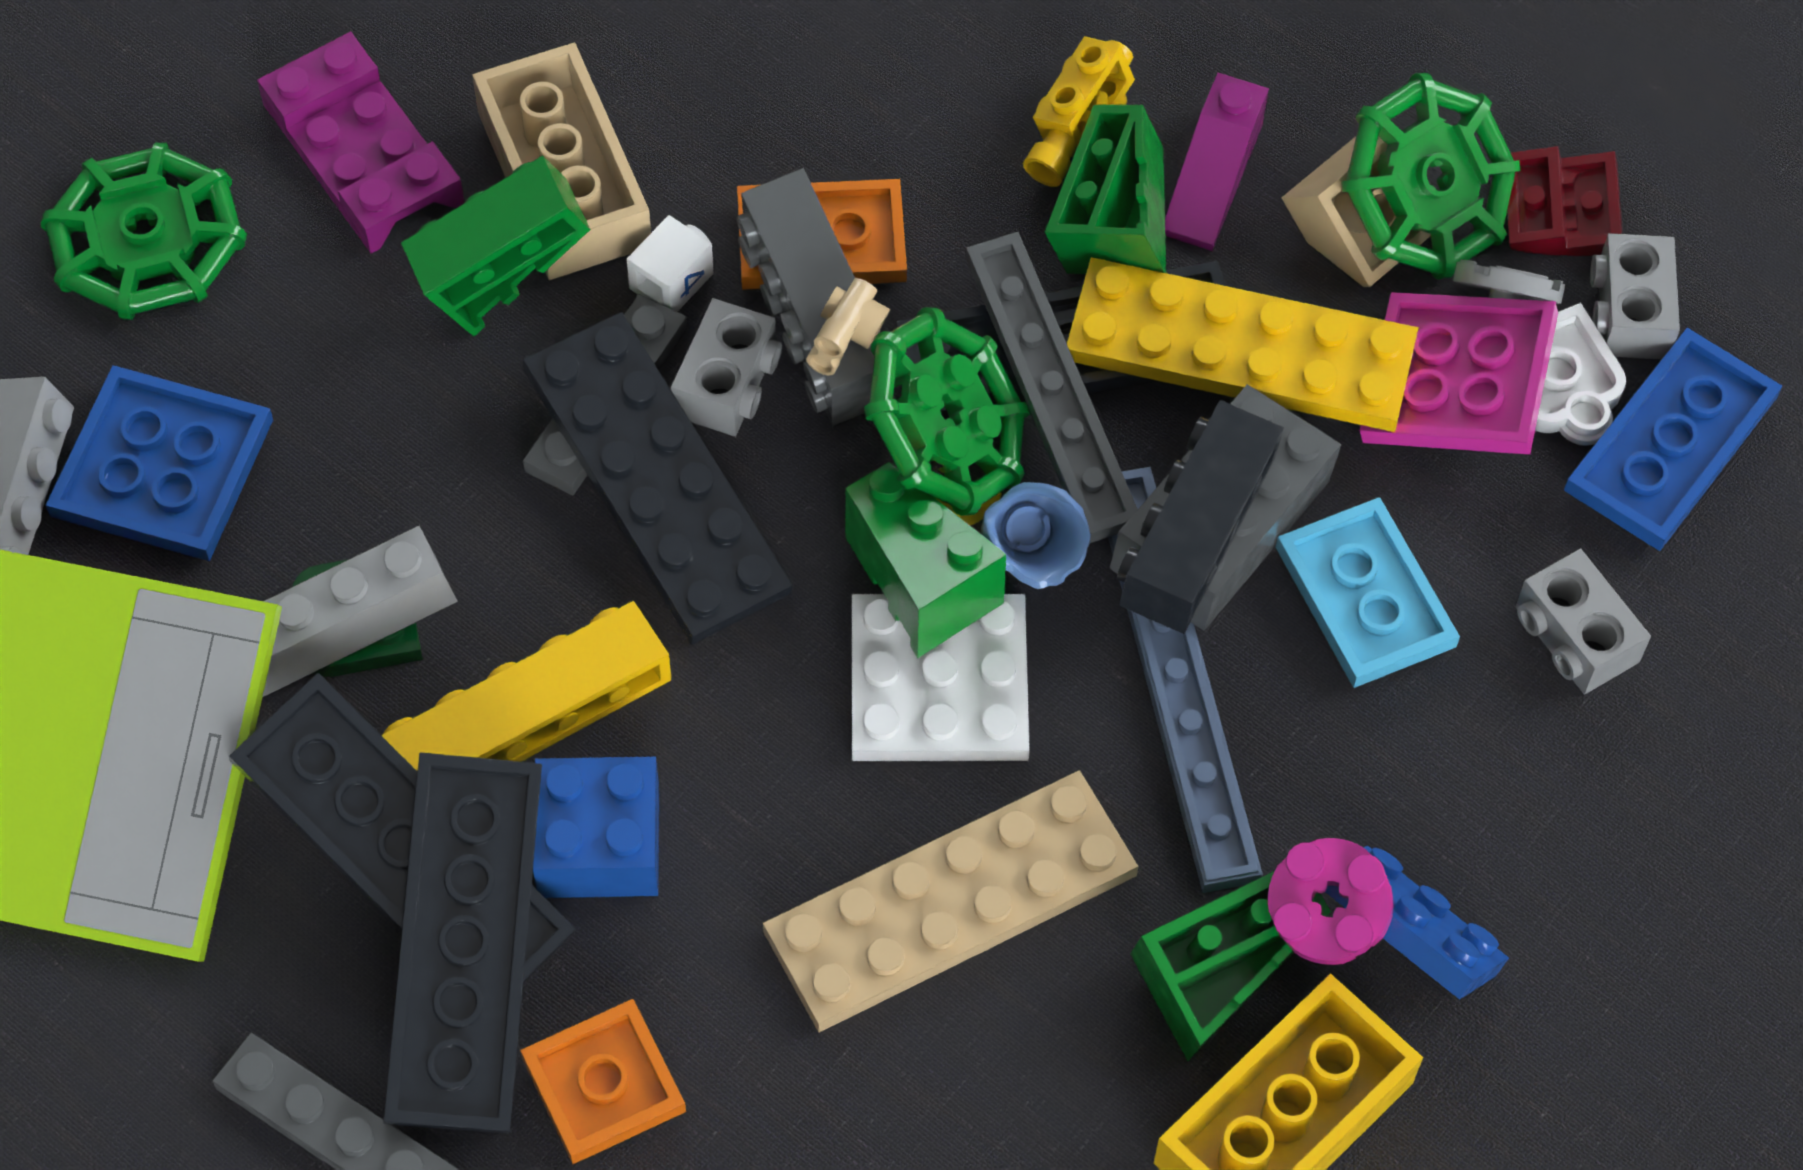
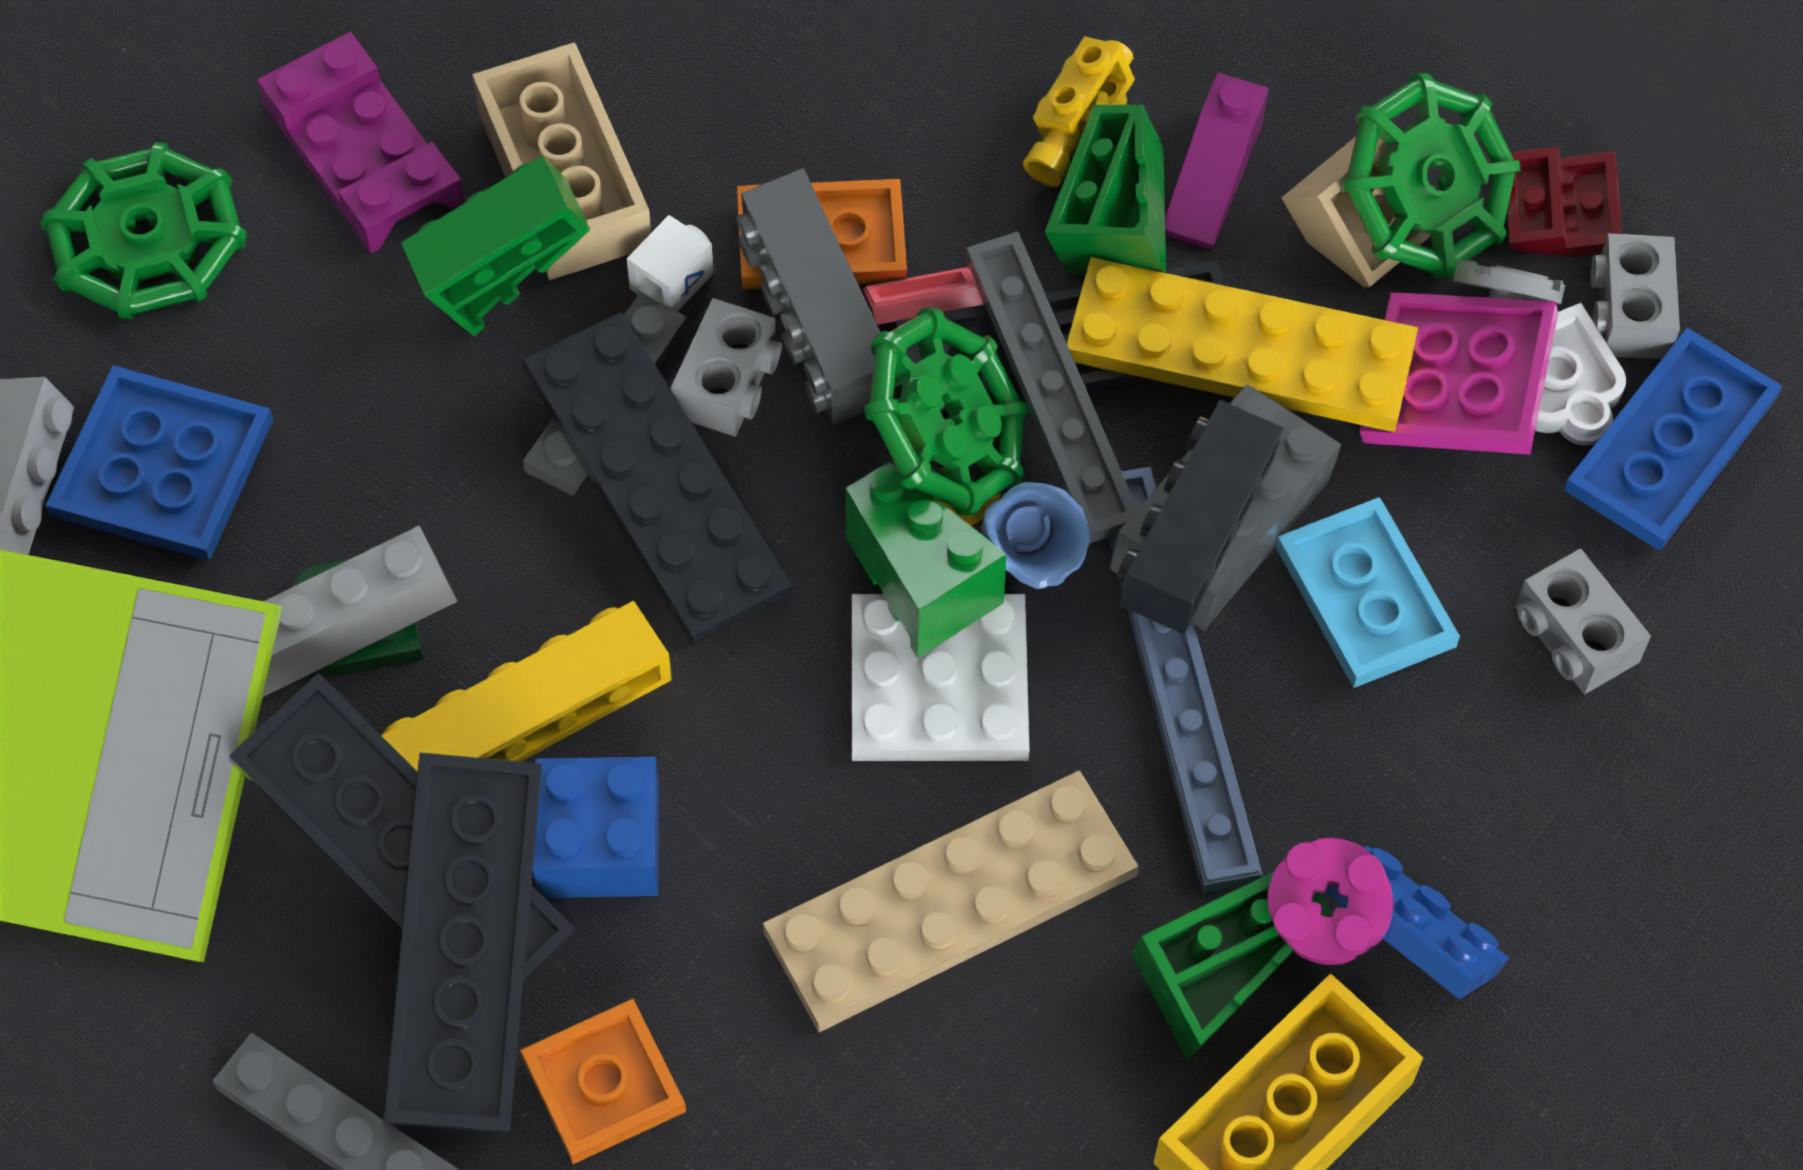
(848, 317): tan plate -> none
(907, 296): none -> coral tile

